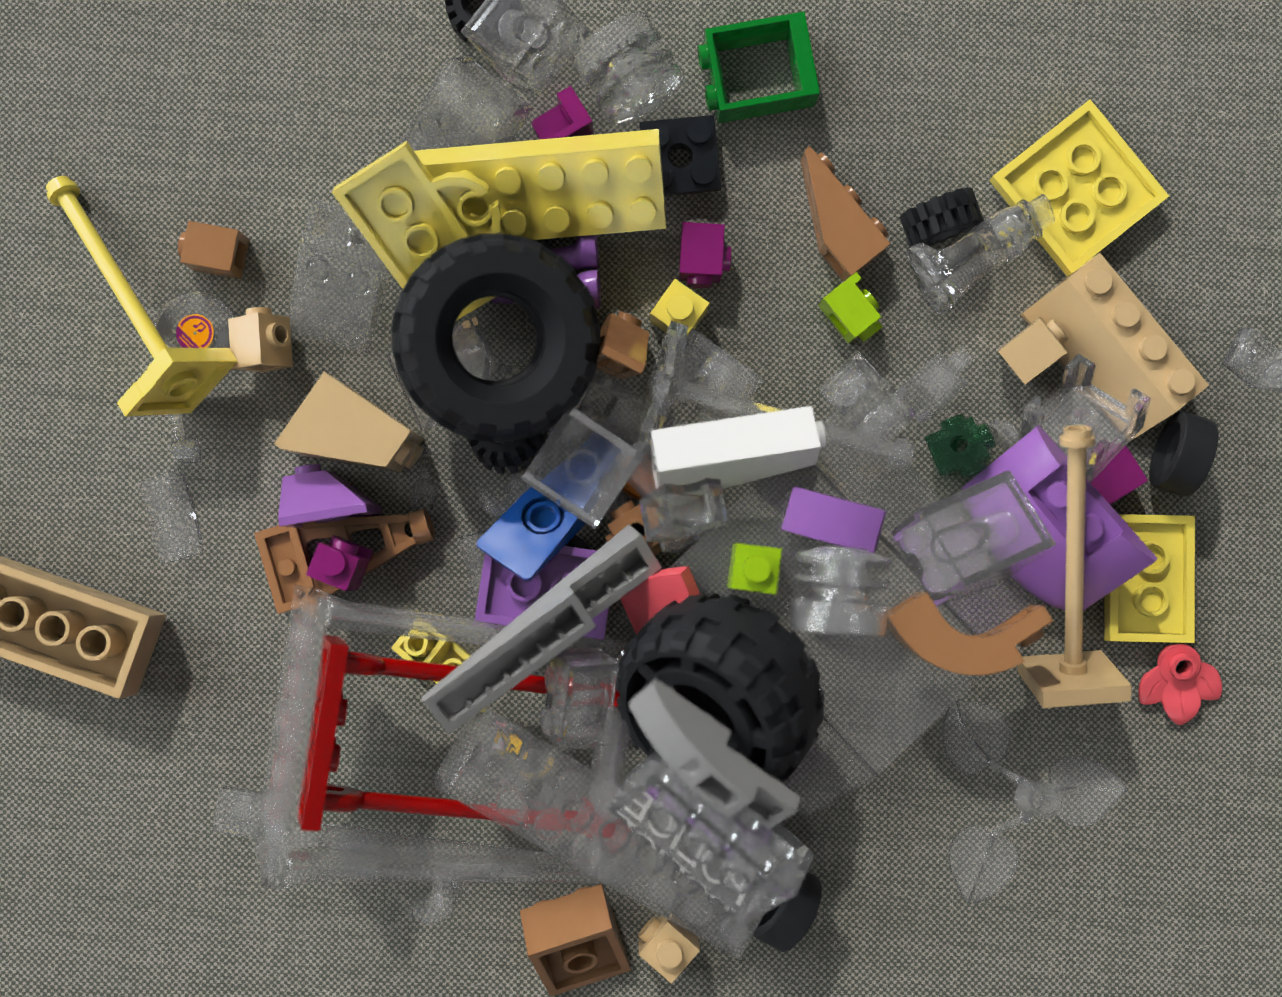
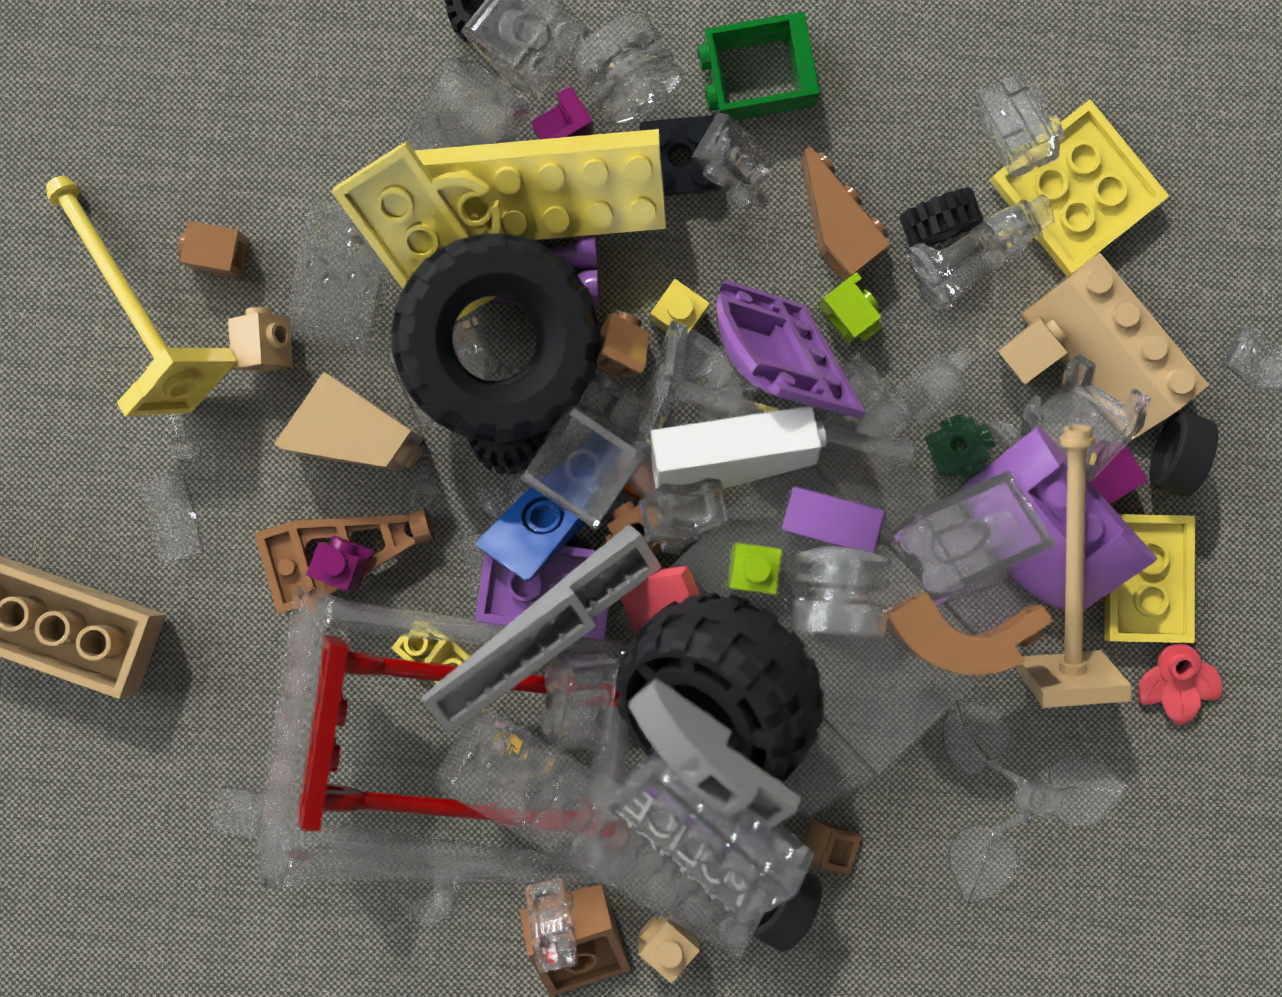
(194, 321): tile -> none
(321, 498): medium lavender slope -> none
(551, 925): none -> clear leg
(703, 254): magenta brick -> none
(733, 161): none -> clear bracket
(782, 349): none -> medium lavender slope
(833, 847): none -> medium nougat slope
(1019, 125): none -> clear brick

